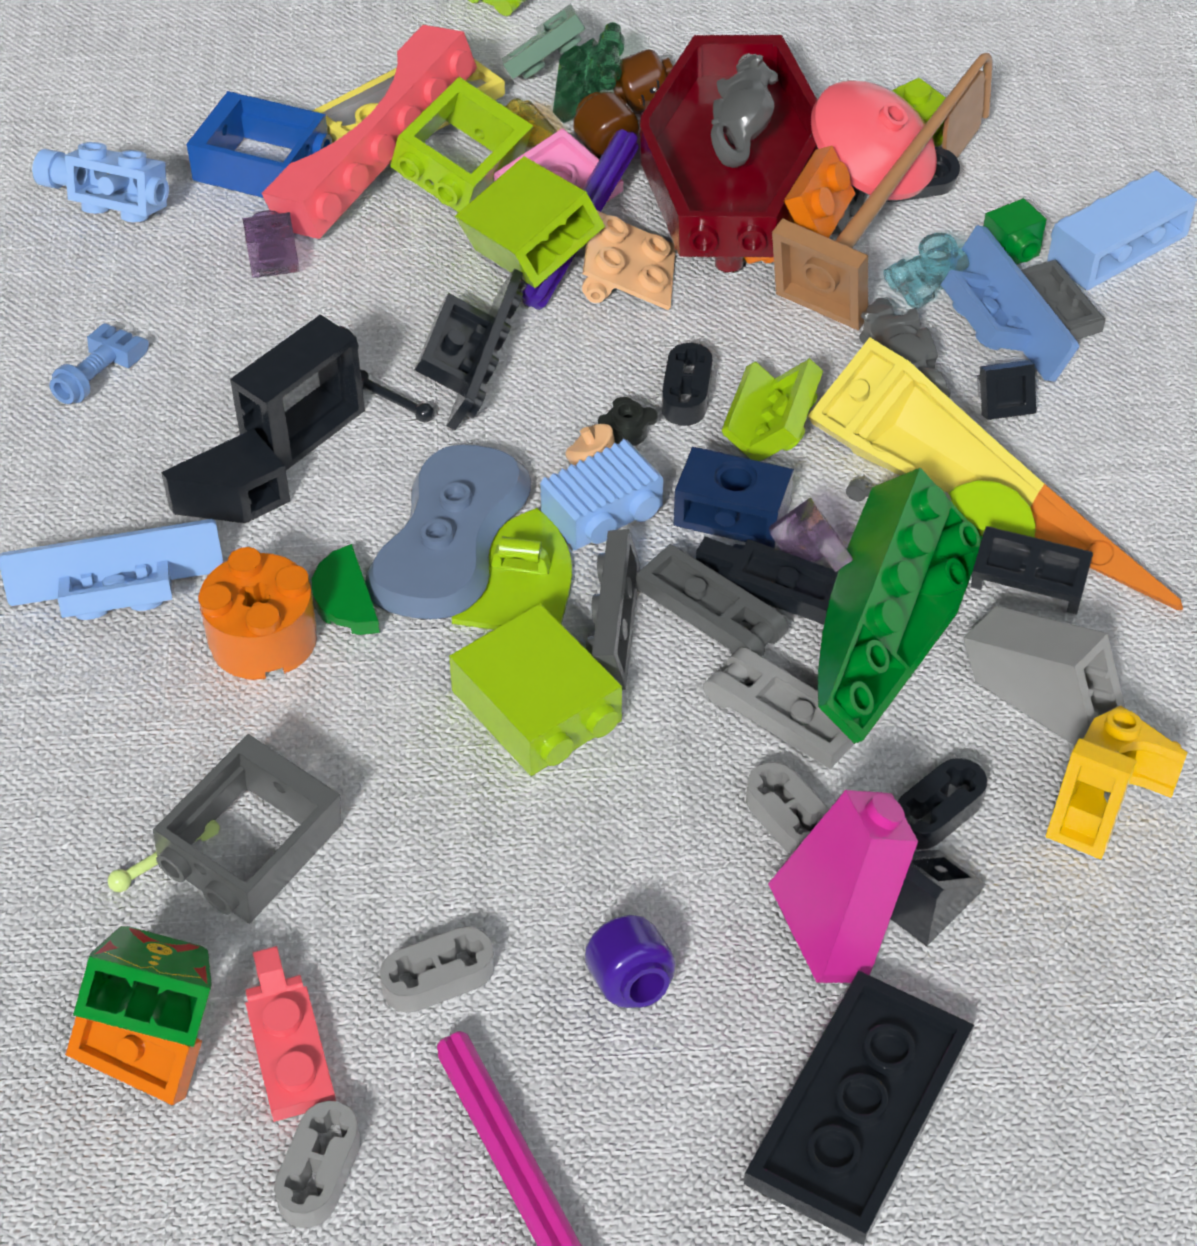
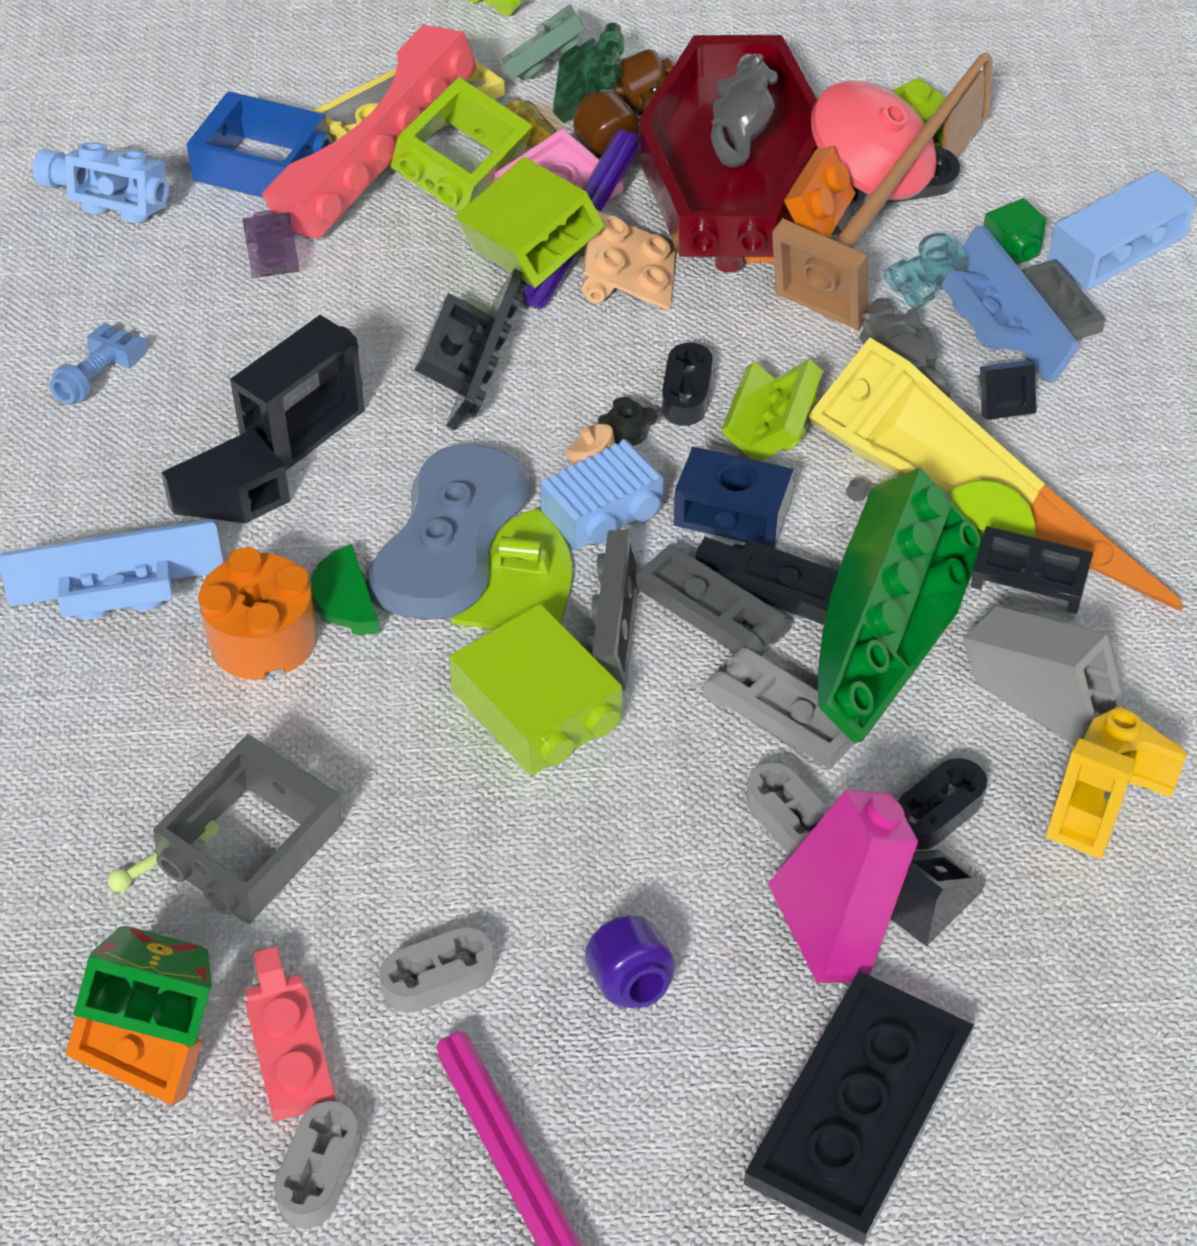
(423, 412): black hinge -> none
(810, 536): clear purple bracket -> none

